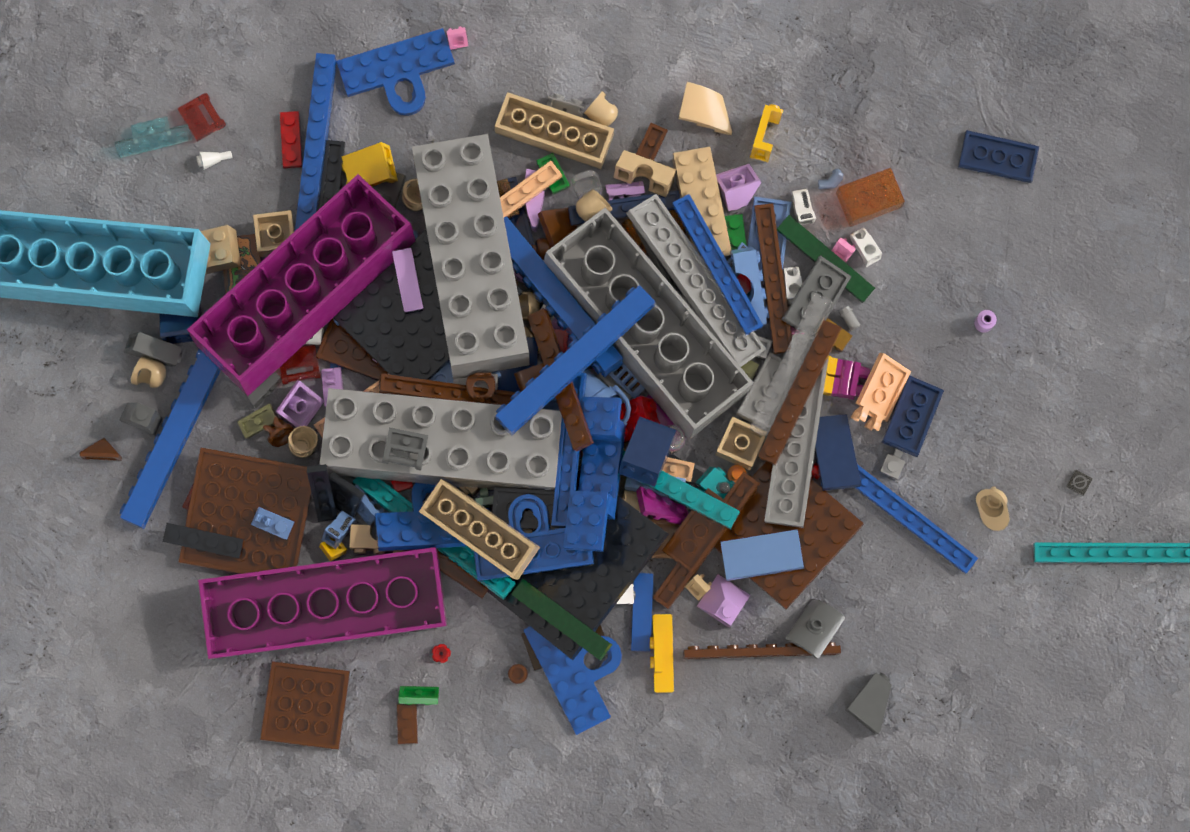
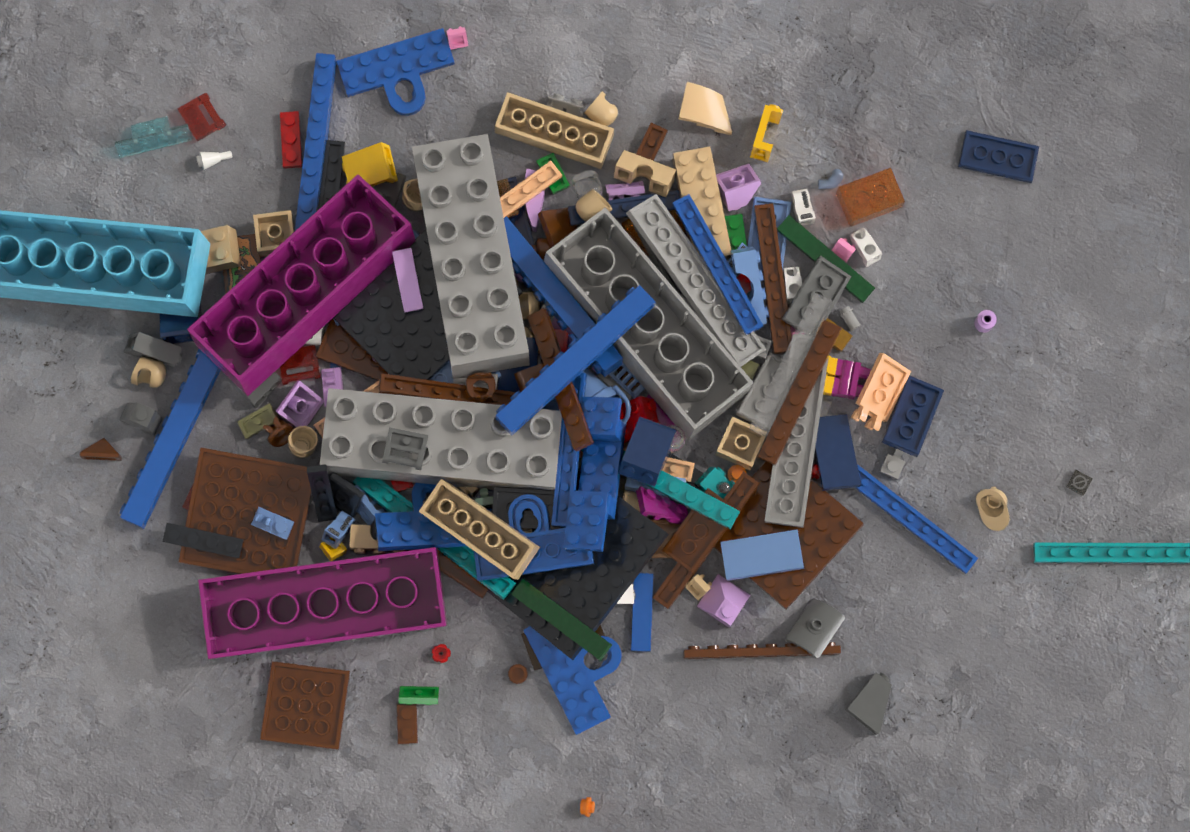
(587, 806): none -> orange plate
(662, 653): yellow bracket -> none

